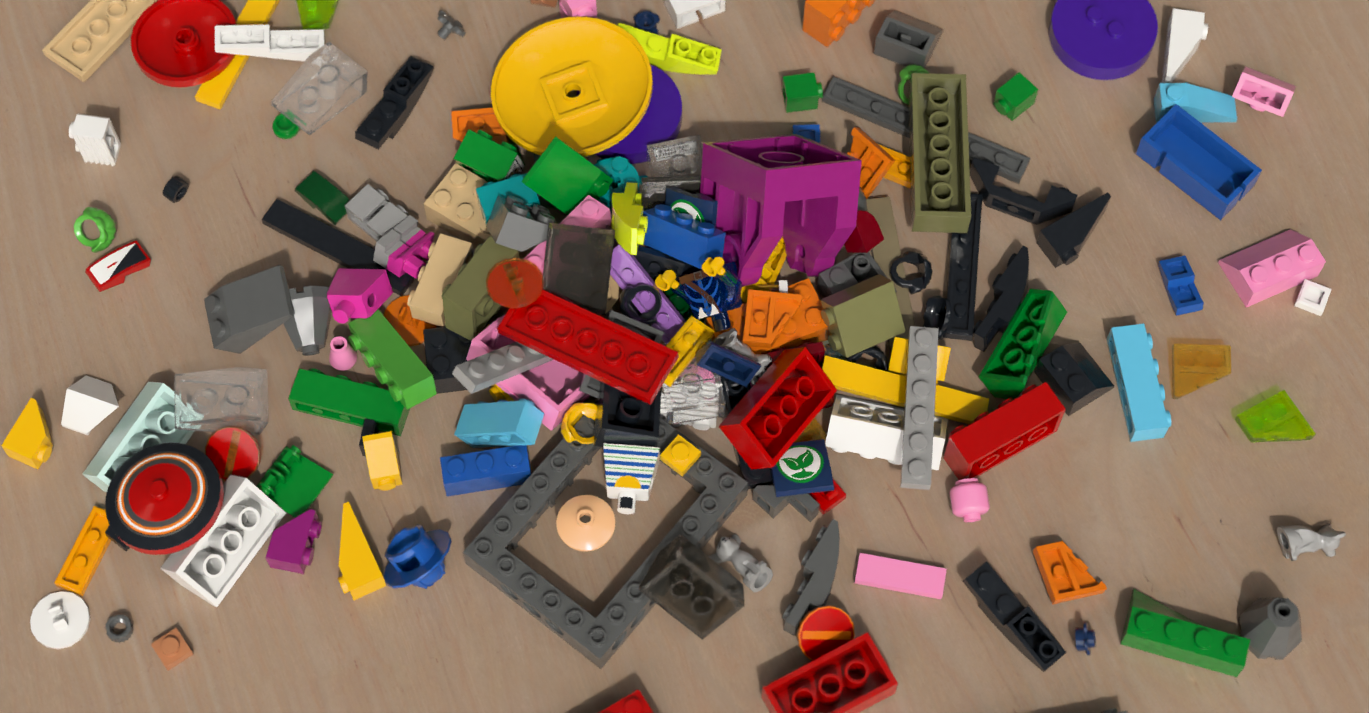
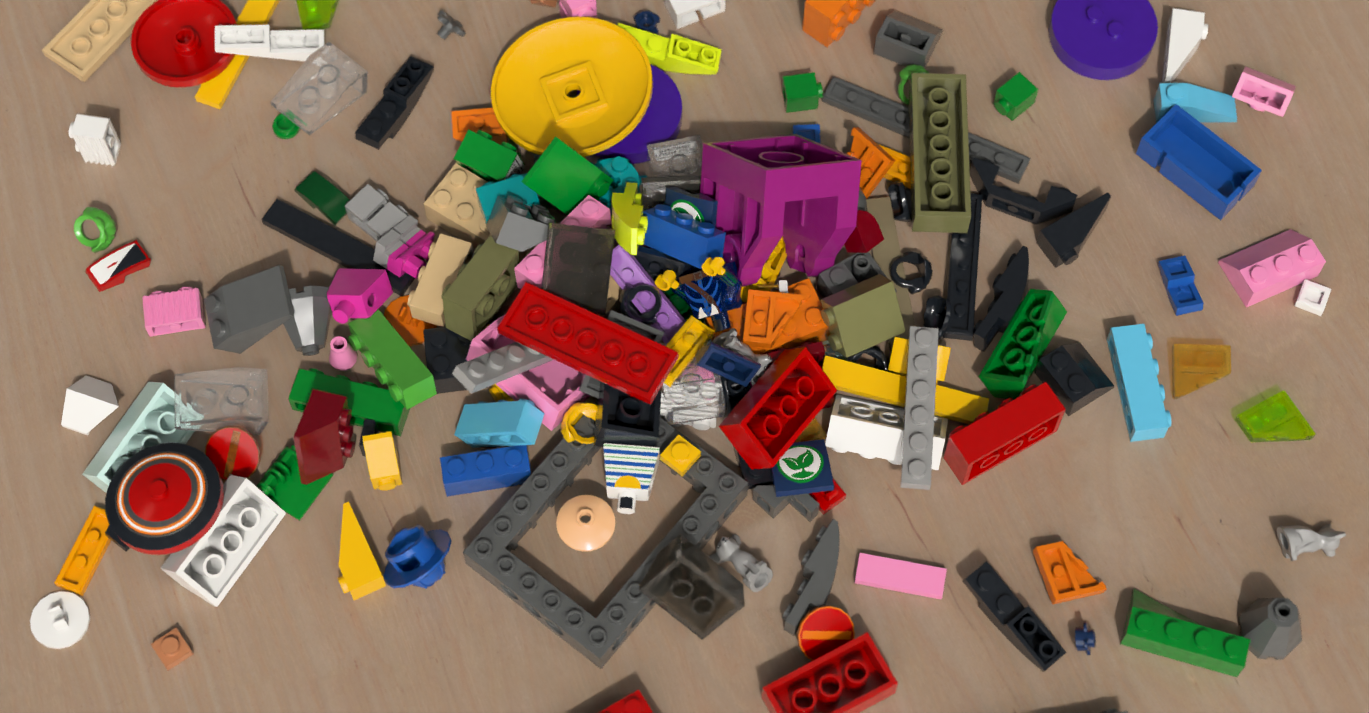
(29, 437): yellow slope -> none
(112, 622): dark grey axle -> none
(173, 311): none -> bright pink brick
(175, 189): black axle -> none
(292, 543): magenta slope -> none
(323, 436): none -> dark red slope
(514, 283): clear orange piece -> none
(900, 201): none -> black piece
(969, 499): bright pink head -> none

